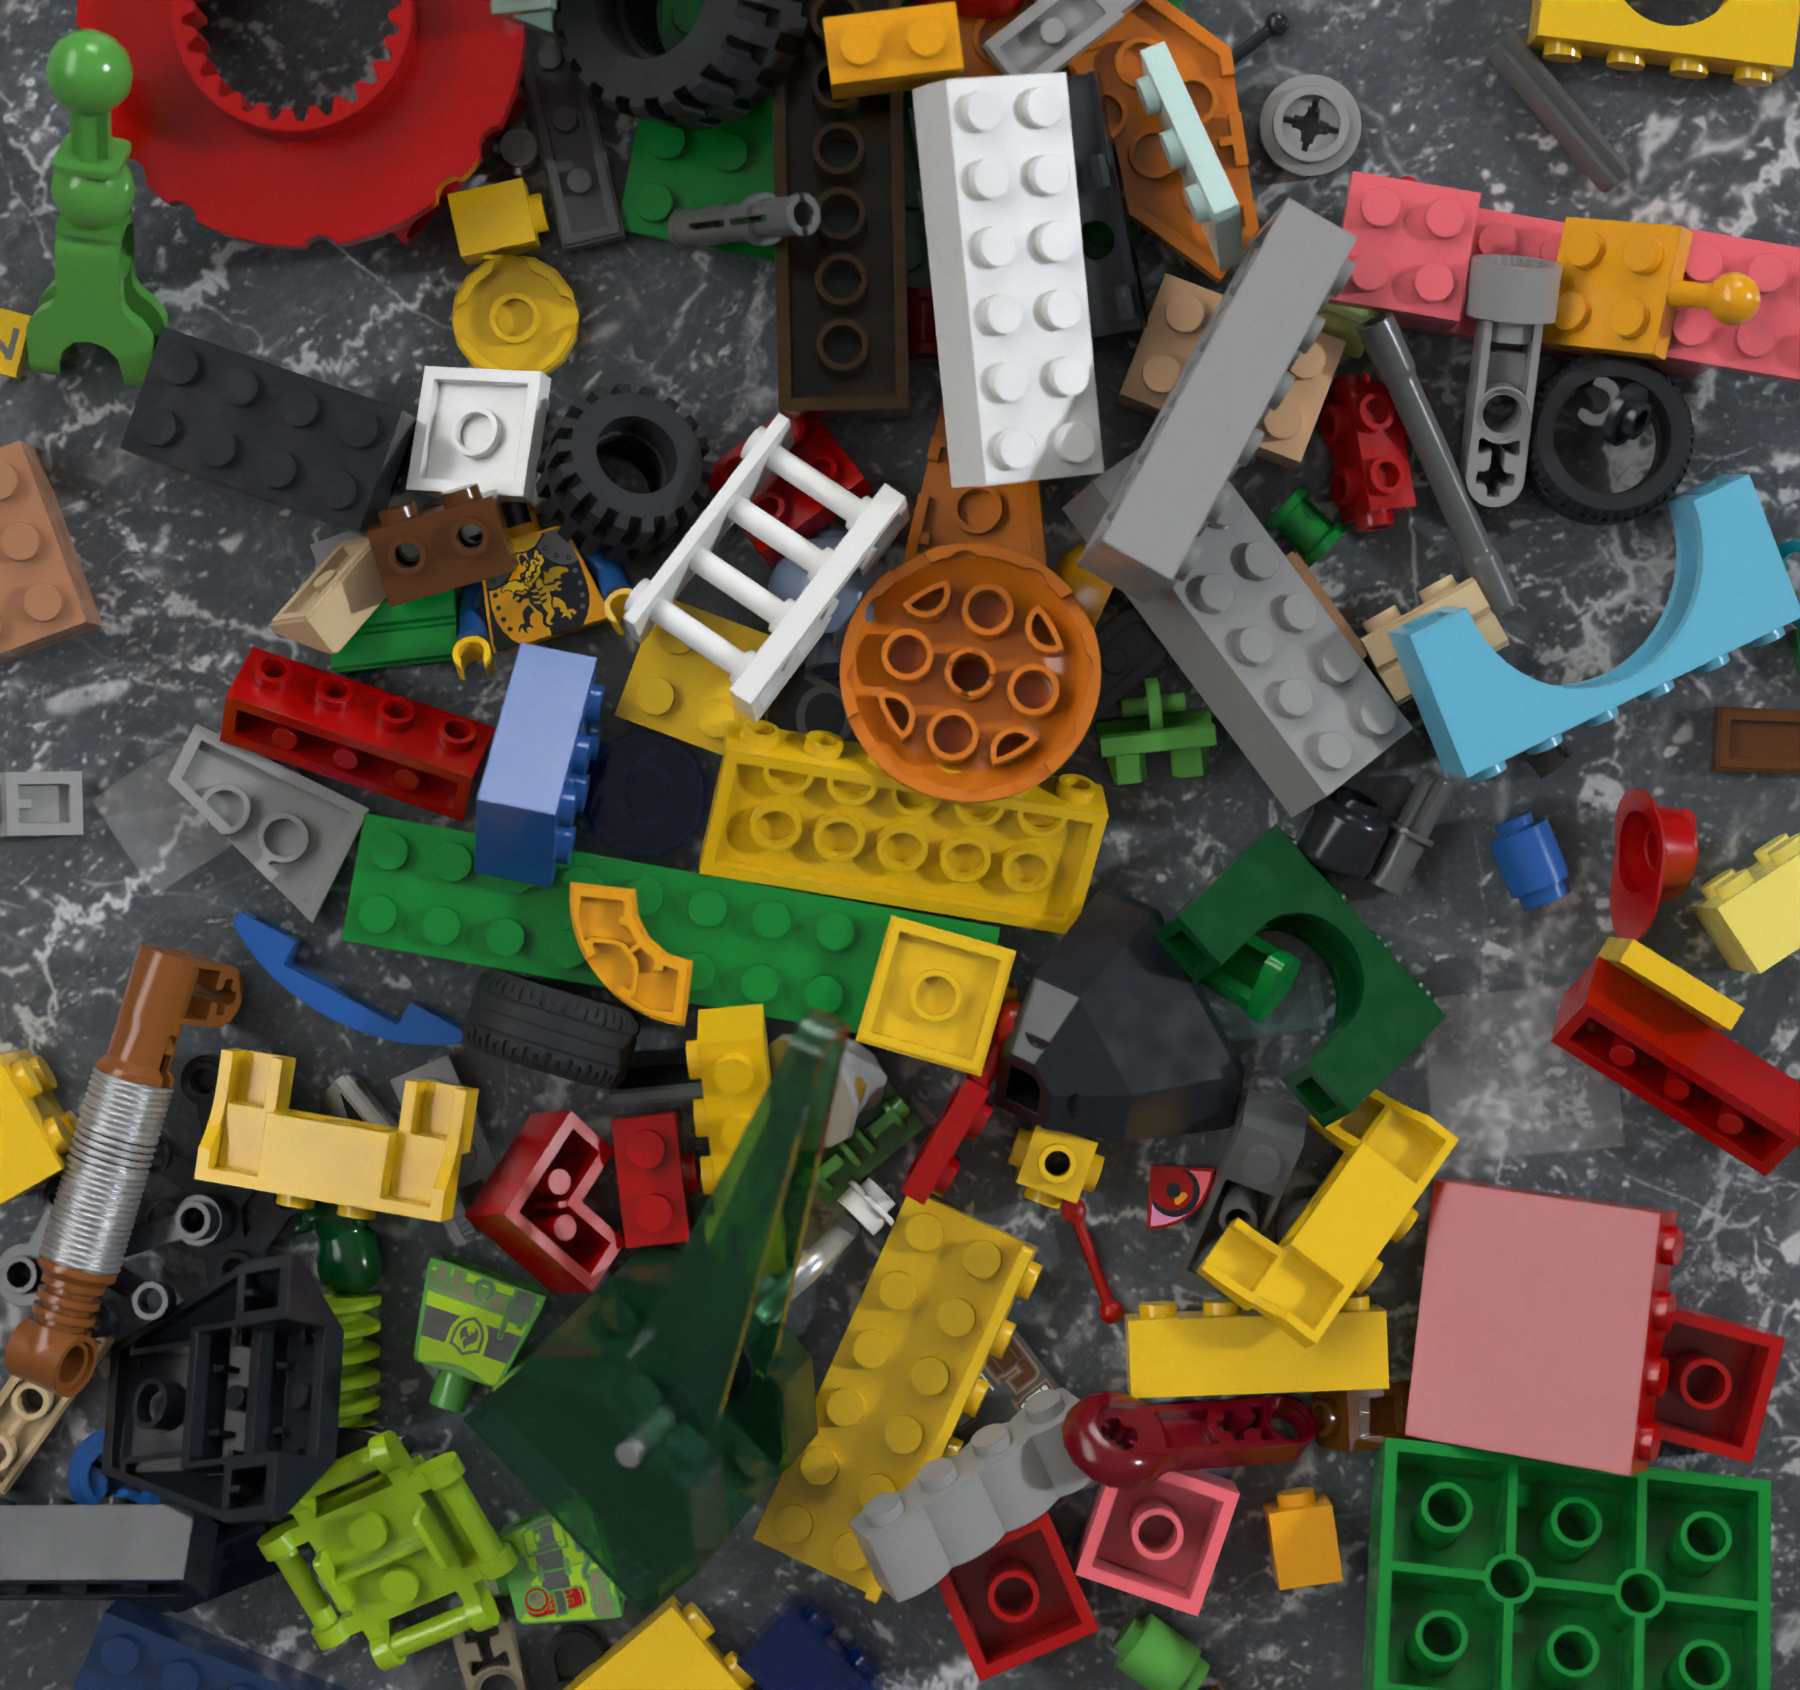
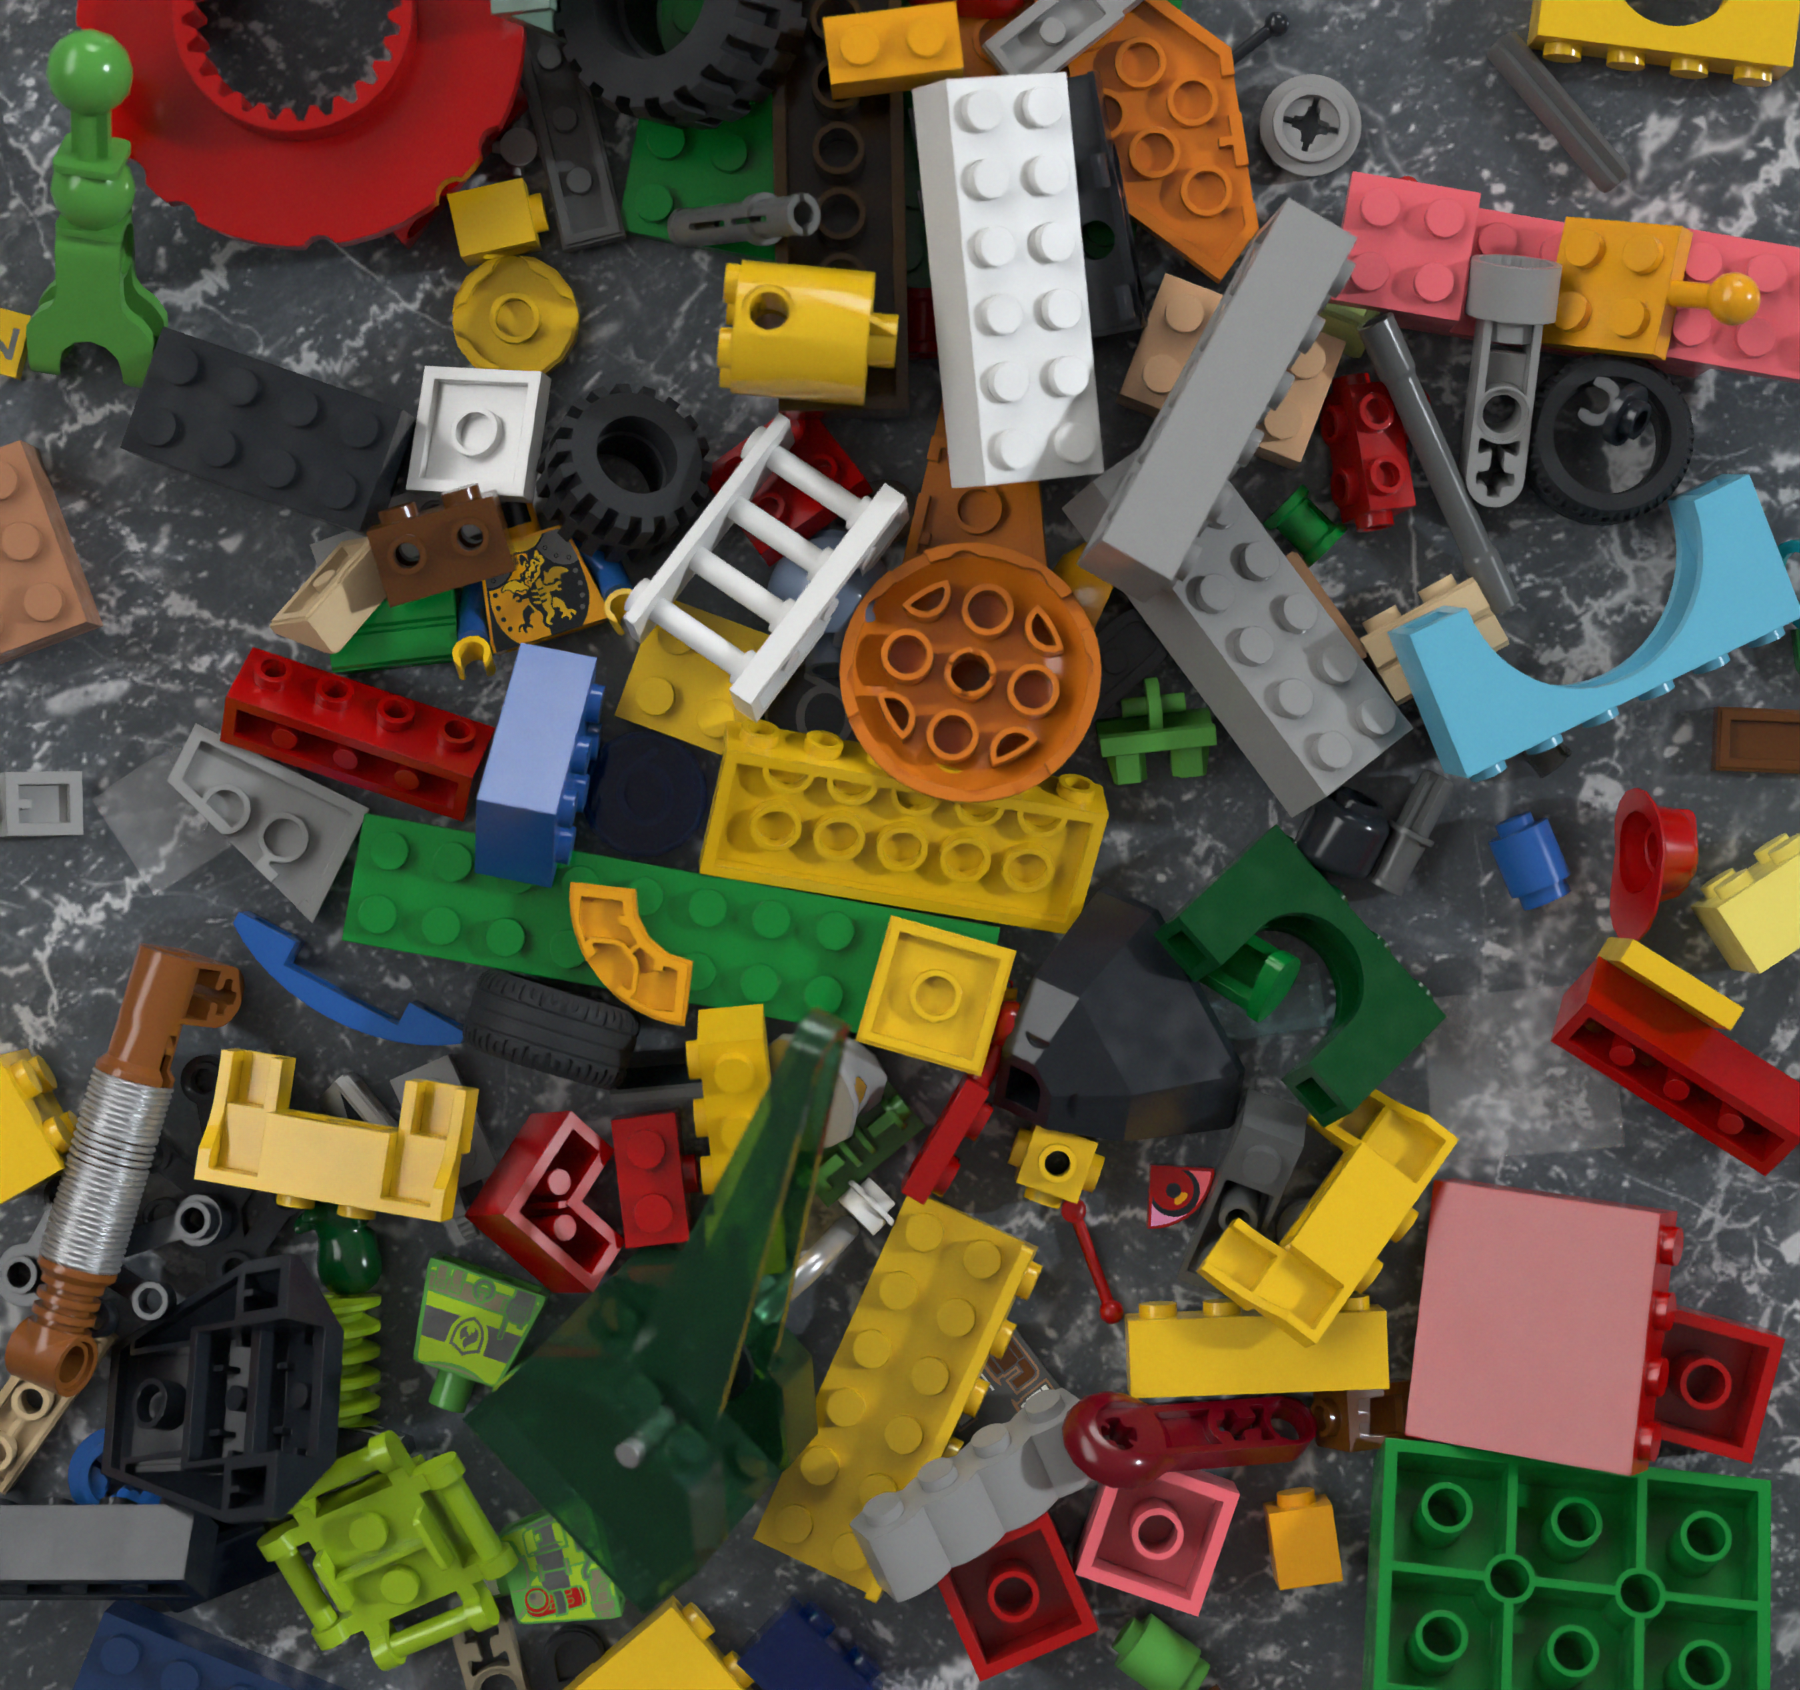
(802, 332): none -> yellow cylinder
(1190, 151): light aqua wing -> none

